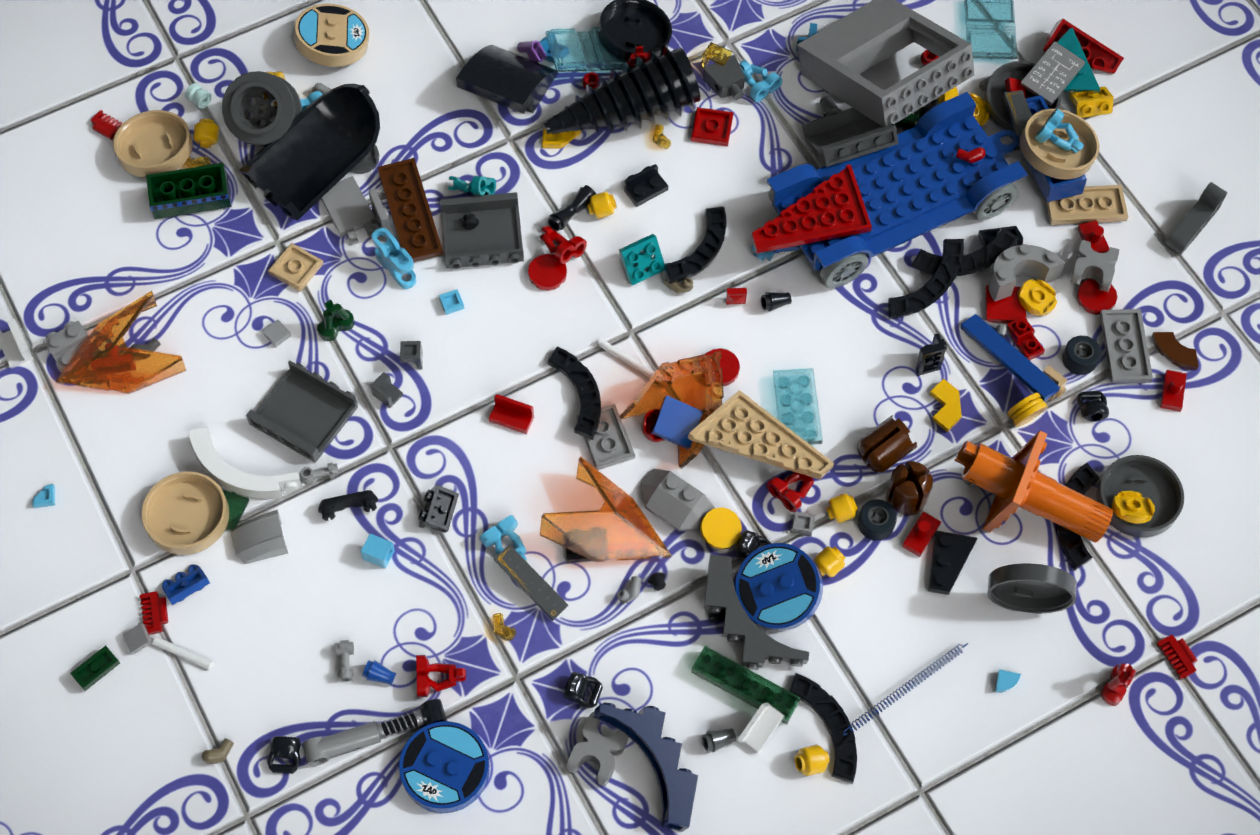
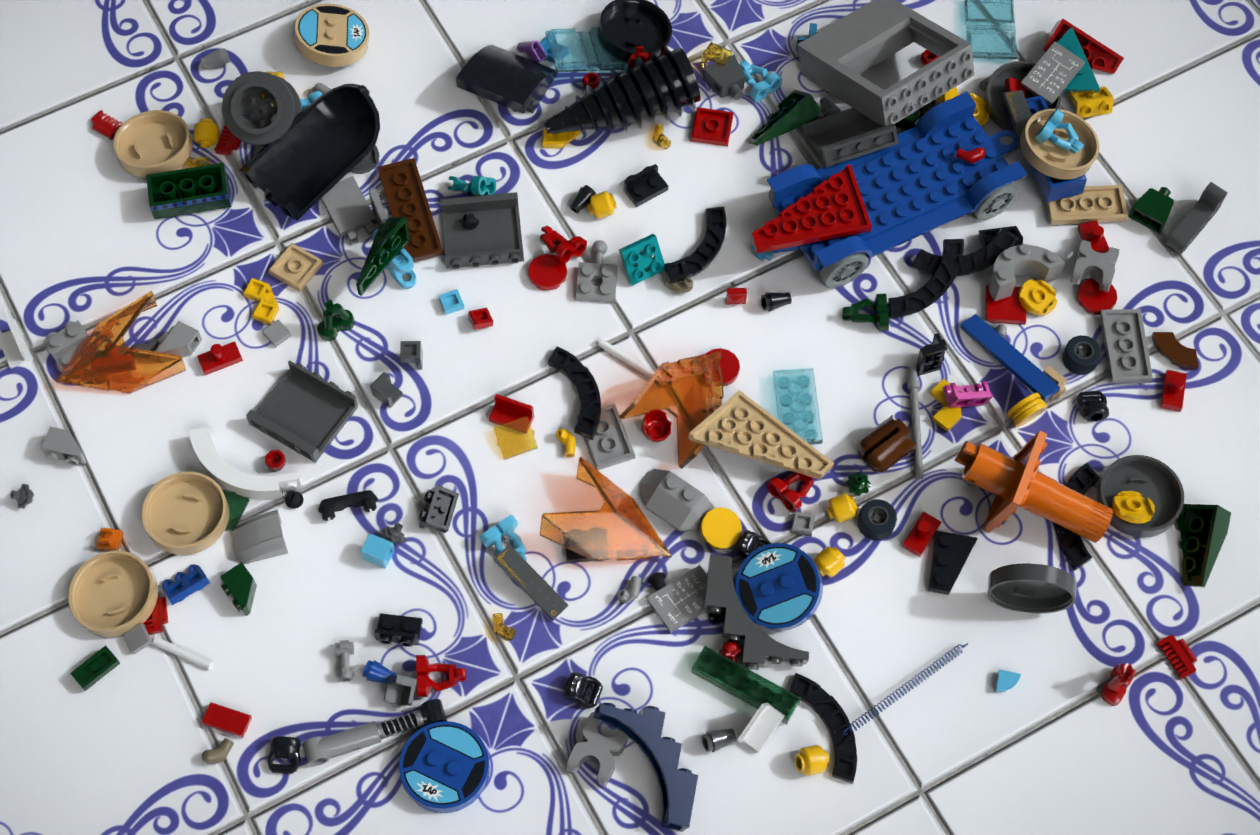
(23, 496): none -> dark grey plant
(45, 497): medium azure tile -> none
(62, 446): none -> light grey slope
(109, 539): none -> orange tile
(113, 593): none -> tan brick
(180, 341): none -> light grey slope
(197, 95): light aqua wheel -> none
(216, 58): none -> light grey cone
(219, 357): none -> red tile
(226, 719): none -> red tile
(231, 143): none -> red piece
(241, 586): none -> dark green slope
(262, 293): none -> yellow tile
(275, 460): none -> red tile
(294, 499): none -> black piece
(308, 476): light grey bar -> none
(386, 245): none -> dark green wedge
(394, 534): none -> dark grey plant
(398, 629): none -> black bracket
(399, 690): none -> dark grey panel
(480, 318): none -> red tile
(515, 438): none -> clear yellow piece
(559, 219): black cone -> none
(567, 440): none -> yellow arm
(590, 271): none -> light grey plate
(676, 421): blue tile -> none
(681, 599): none -> light grey tile
(731, 650): none -> red plant
(792, 113): none -> dark green wedge
(858, 484): none -> dark green plant
(878, 306): none -> dark green piece
(909, 488): reddish brown cylinder -> none
(914, 387): none -> light grey bar
(967, 395): none -> dark pink hinge
(1024, 338): red slope -> none
(1152, 209): none -> dark green torso
(1202, 536): none -> dark green wedge

